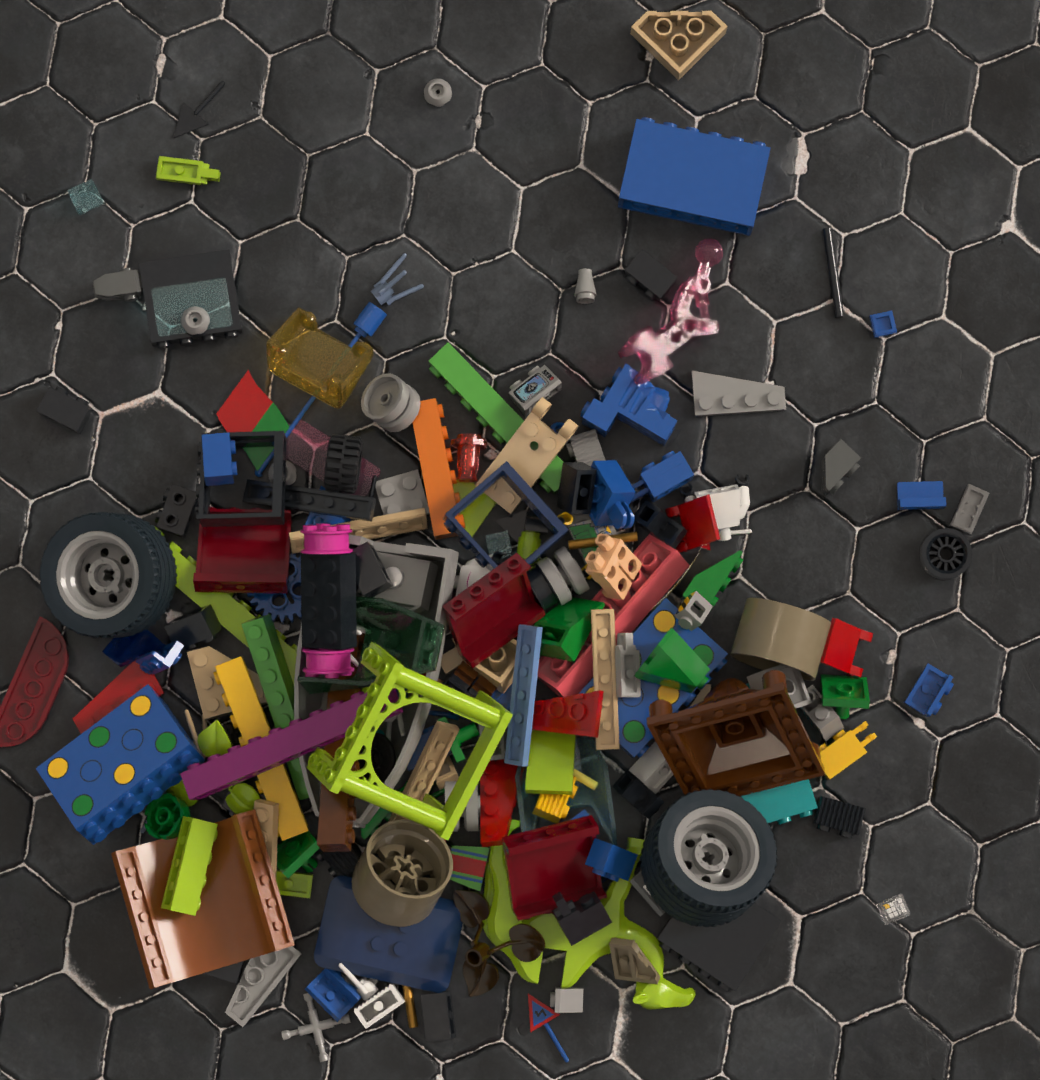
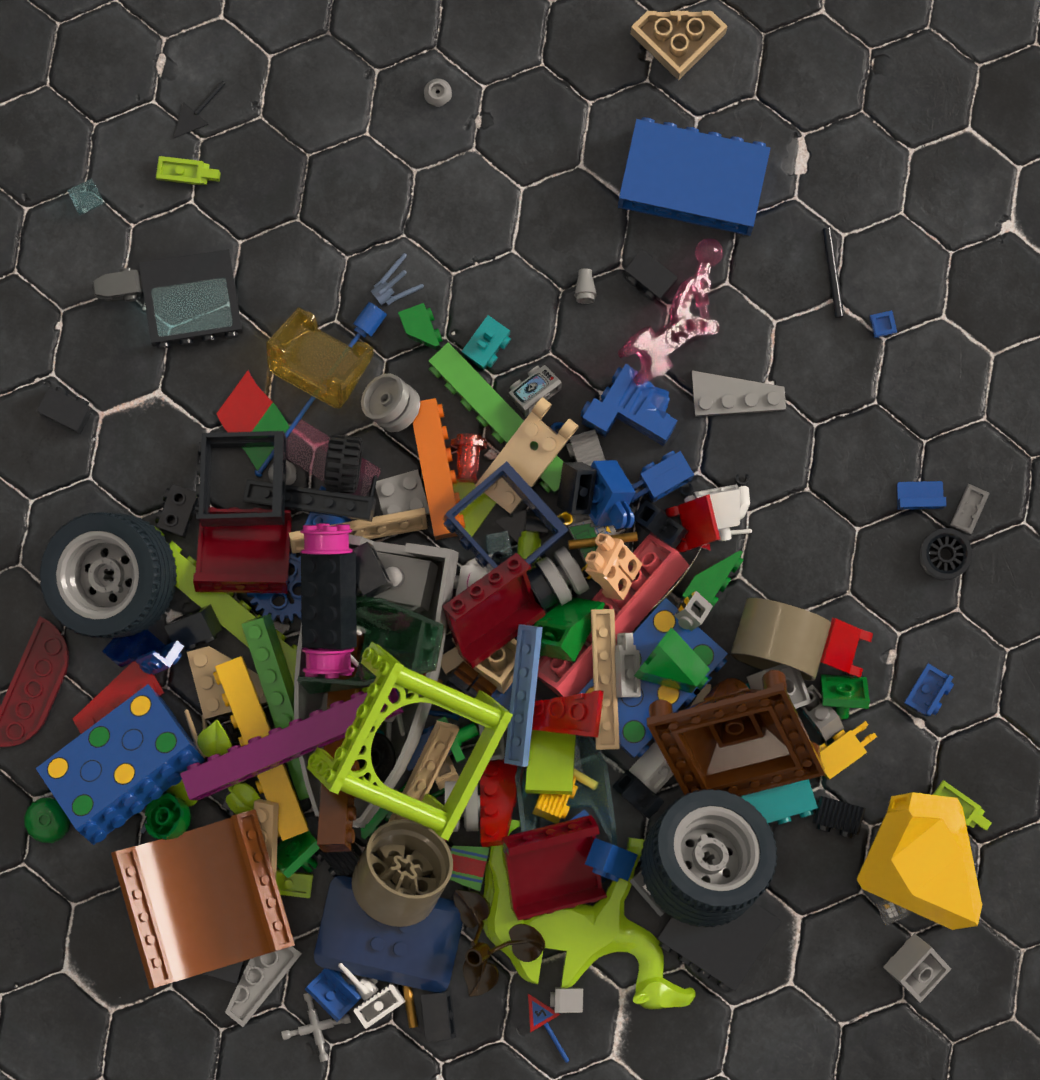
(46, 820): none -> green cylinder
(189, 866): lime brick -> none
(195, 327): light grey plate -> none
(218, 459): blue brick -> none
(418, 326): none -> green slope
(486, 343): none -> teal brick
(580, 917): black hinge -> none
(631, 963): dark tan wing -> none
(835, 465): dark grey slope -> none
(917, 967): none -> light grey slope
(925, 860): none -> yellow panel
(972, 811): none -> lime hinge

